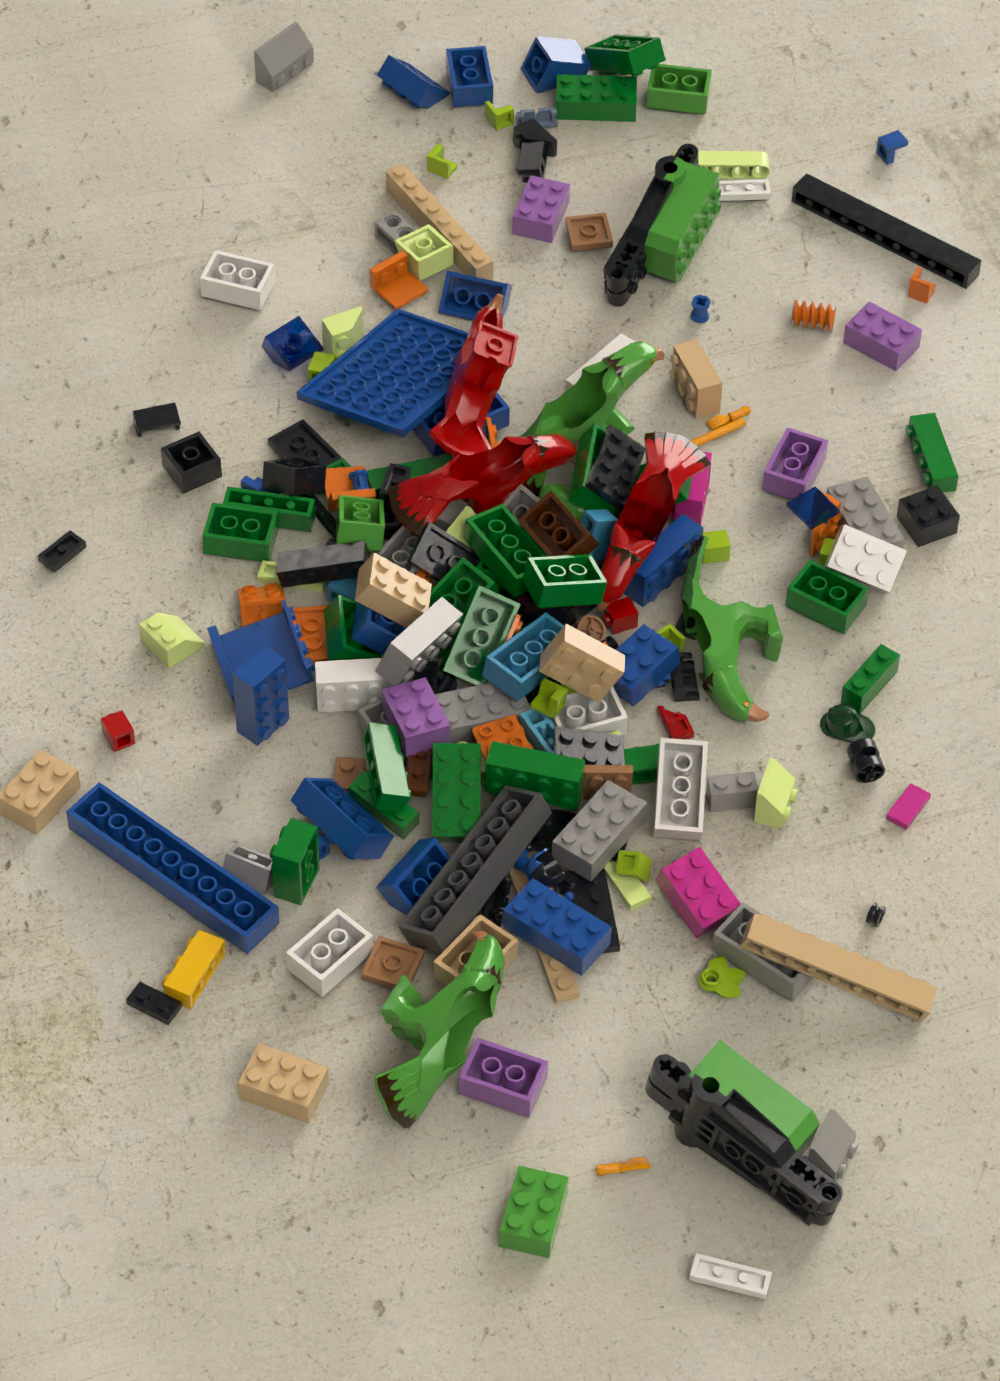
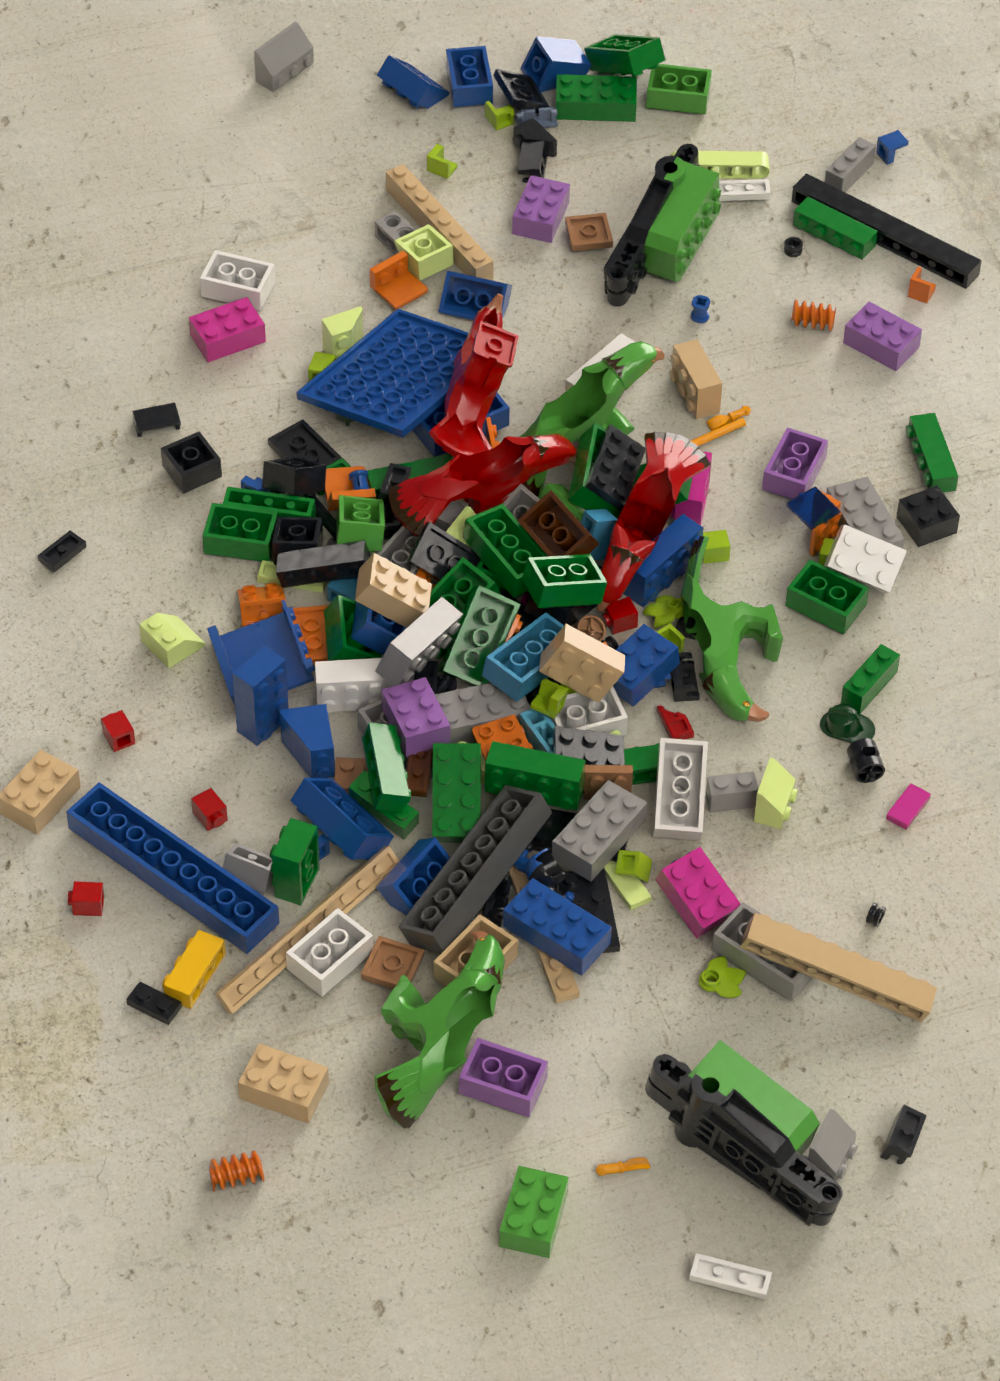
(87, 898): none -> red brick
(209, 809): none -> red brick
(227, 329): none -> dark pink brick
(235, 1170): none -> orange piece
(273, 959): none -> tan plate
(291, 344): clear blue slope -> none
(296, 534): none -> black brick
(309, 739): none -> blue slope
(520, 90): none -> black plate
(664, 610): none -> lime plate
(792, 242): none -> black bush
(835, 228): none -> green brick
(851, 164): none -> light grey brick
(903, 1134): none -> black hinge

